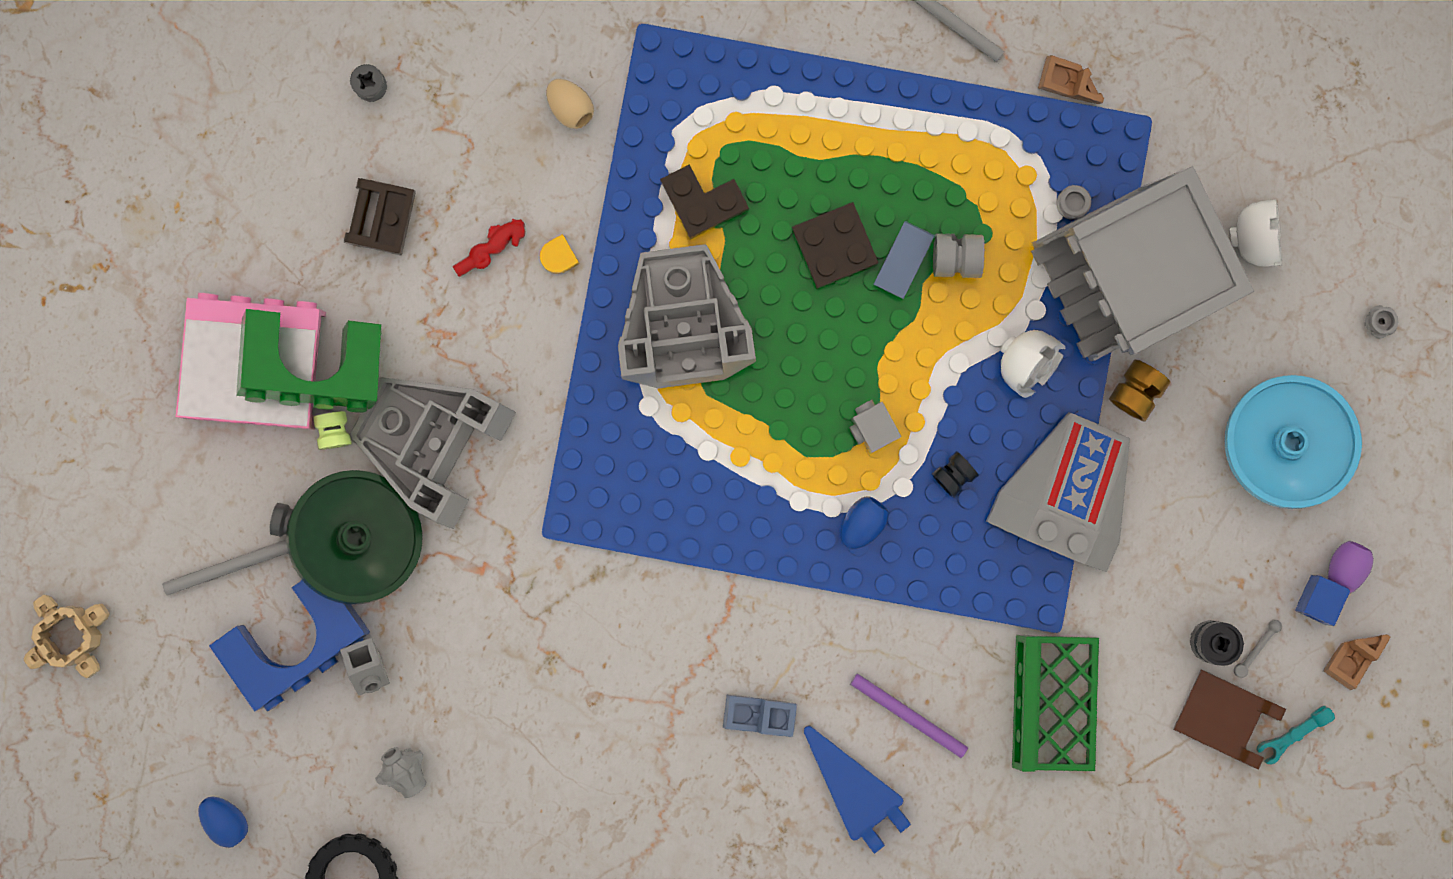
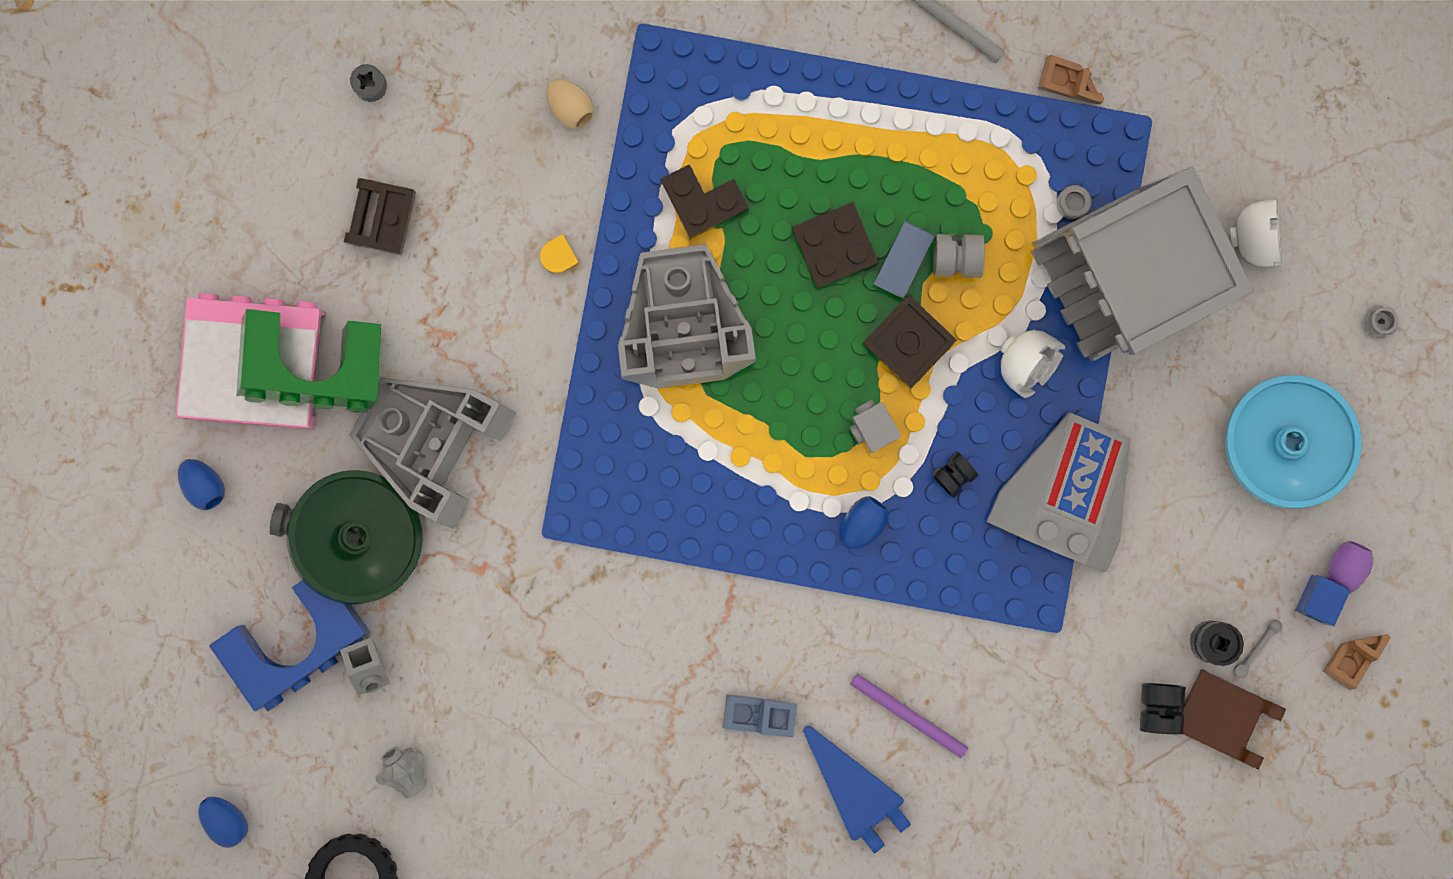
(48, 652): tan piece -> none
(200, 484): none -> blue animal
(225, 567): light grey bar -> none
(332, 438): yellowish green wheel -> none
(498, 239): red animal -> none
(909, 341): none -> dark brown plate
(1028, 708): green fence -> none
(1139, 390): pearl gold wheel -> none
(1162, 696): none -> black wheel
(1319, 718): teal piece -> none

